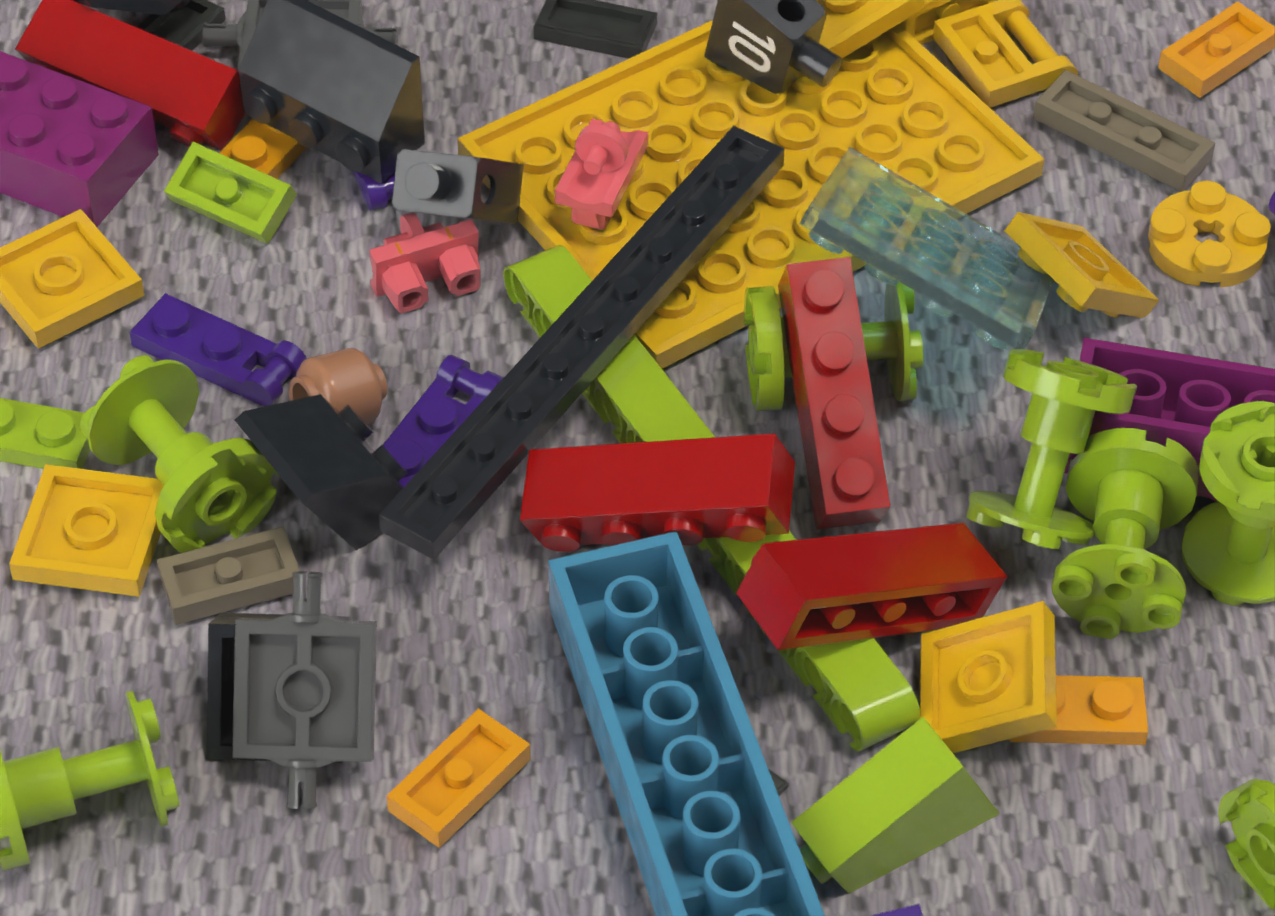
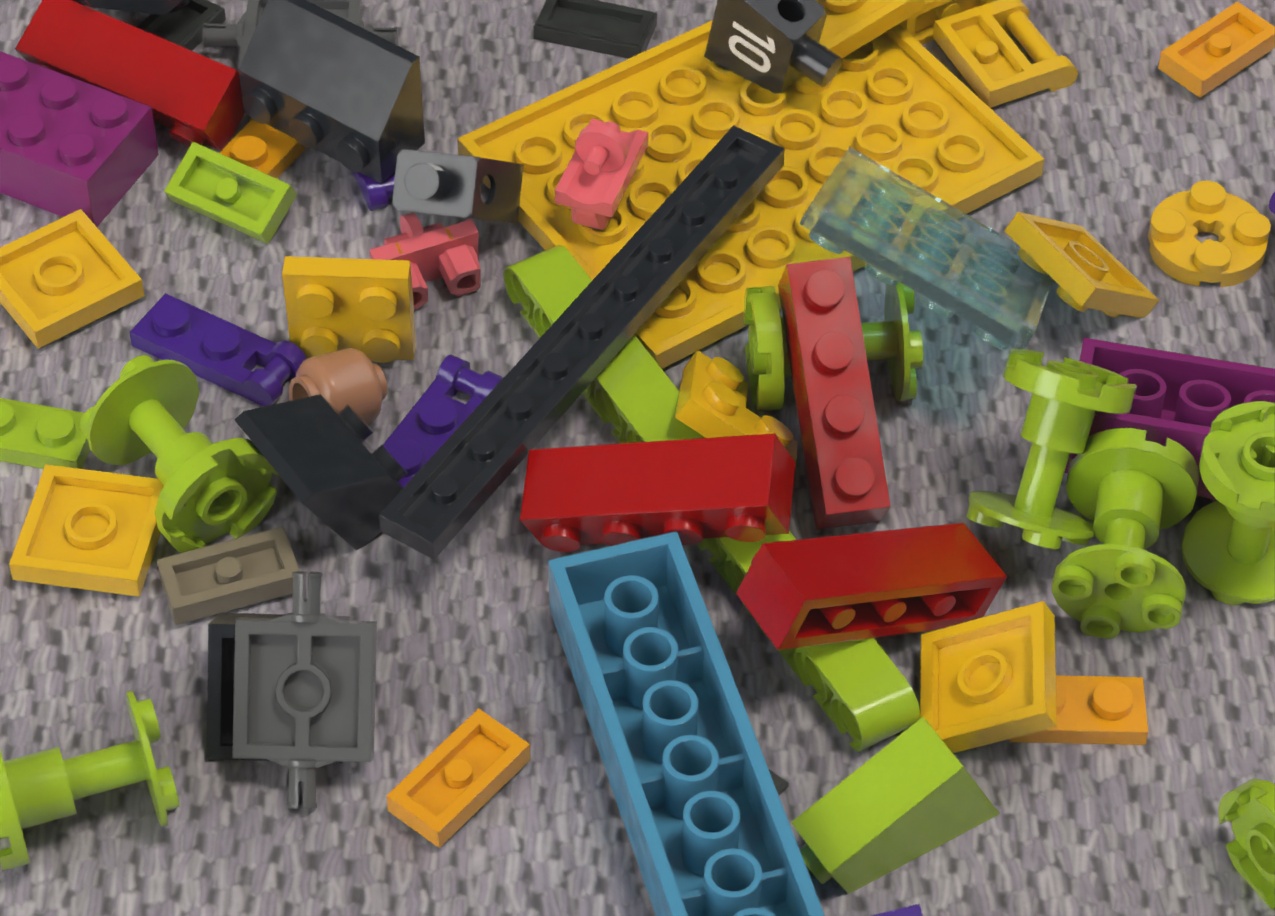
(350, 305): none -> yellow plate
(715, 401): none -> yellow plate
(1124, 130): dark tan plate -> none

